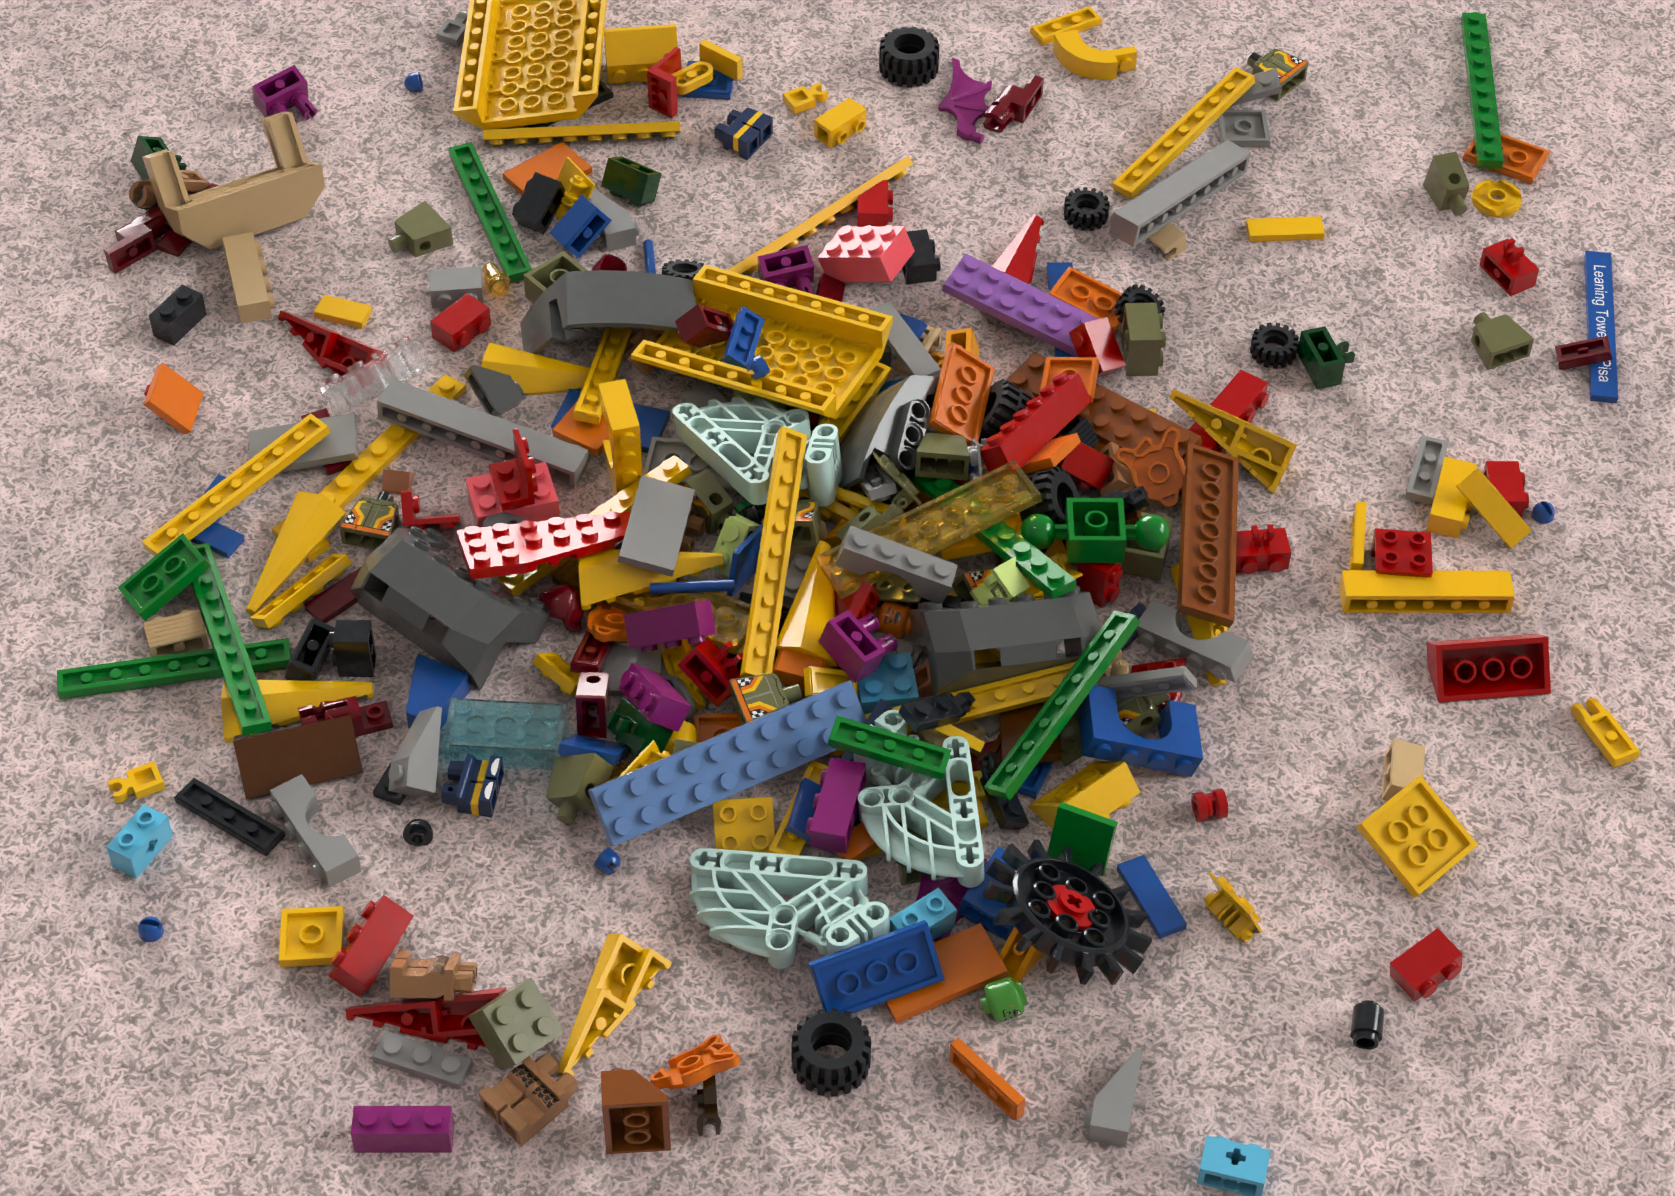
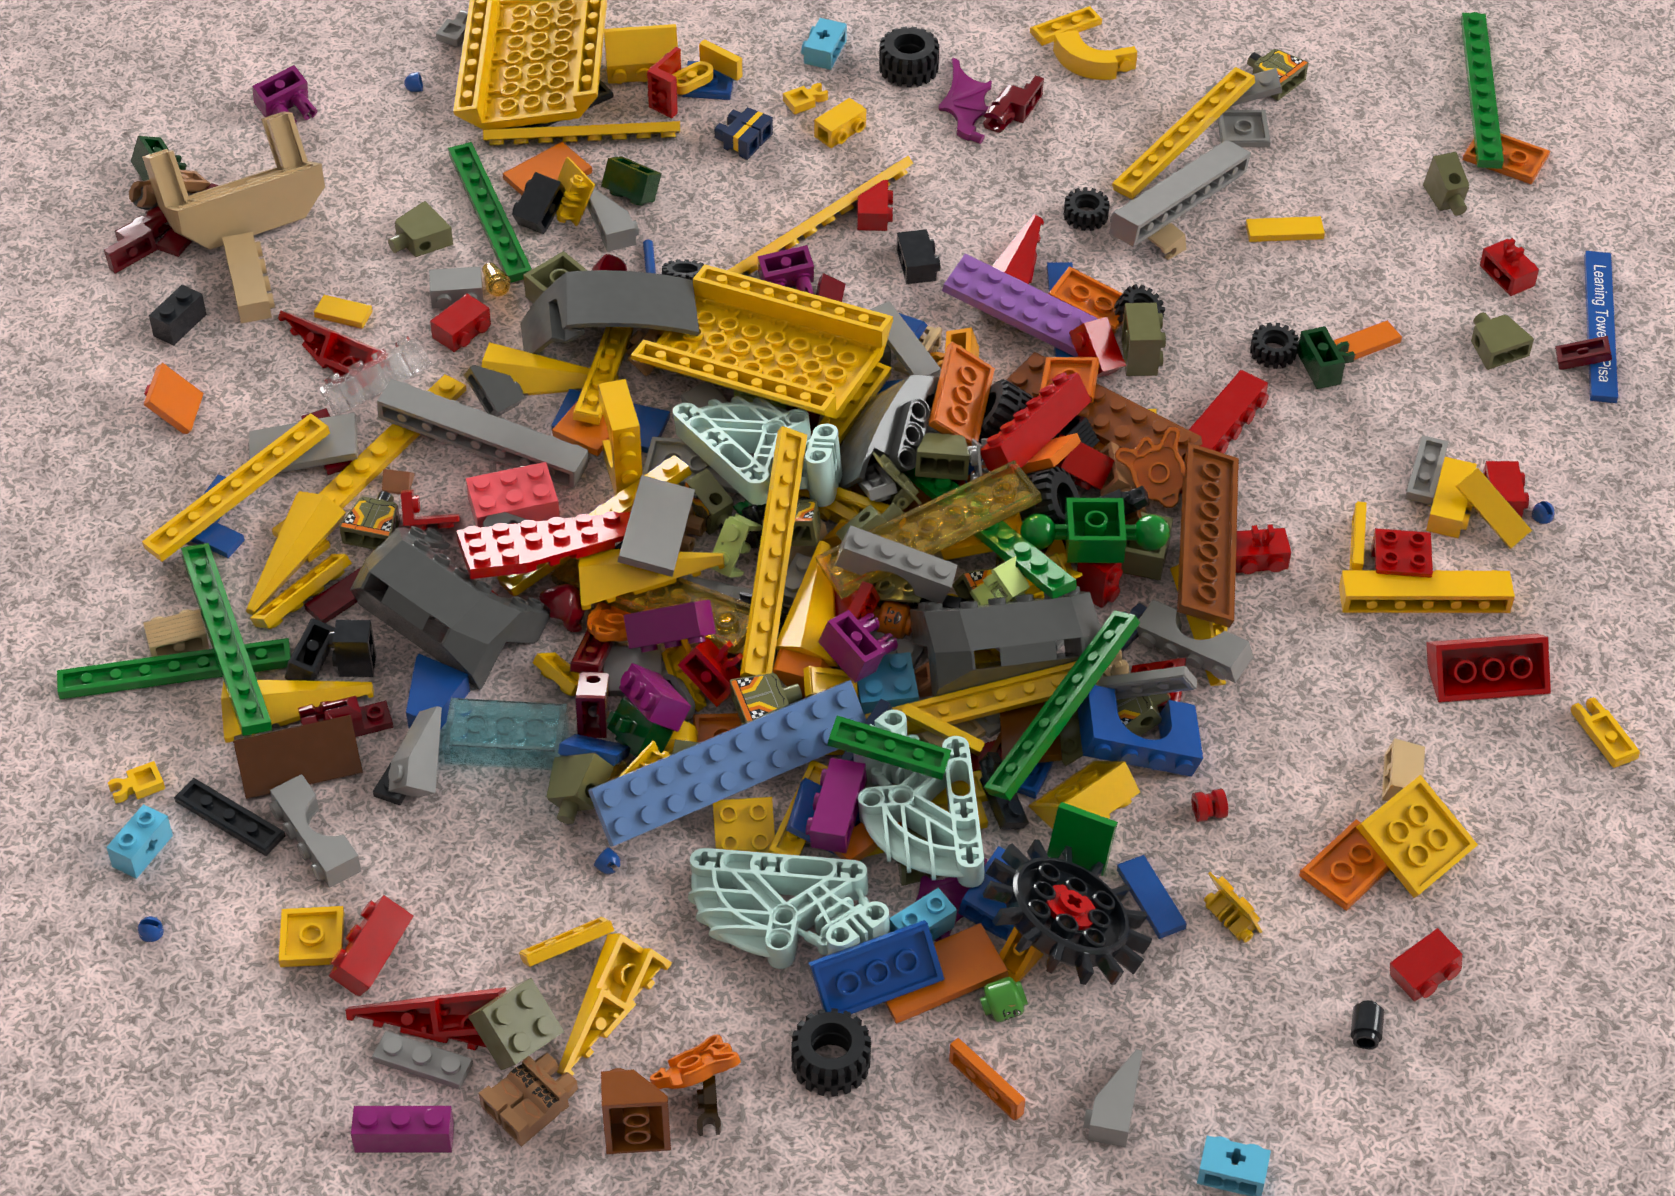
(164, 577): green plate -> none
(418, 832): black plate -> none
(431, 977): medium nougat hips -> none
(477, 785): dark blue hips -> none
(514, 477): red bracket -> none
(566, 941): none -> yellow tile
(580, 226): blue brick -> none
(693, 586): blue bar -> none
(704, 326): dark red slope -> none
(743, 338): blue plate -> none
(745, 560): blue piece -> none
(758, 366): blue hinge -> none
(824, 43): none -> medium azure brick
(866, 253): coral brick -> none
(936, 710): black hinge -> none
(1258, 450): yellow wedge -> none
(1345, 868): none -> orange tile
(1371, 339): none -> orange tile
(1486, 204): yellow tile -> none

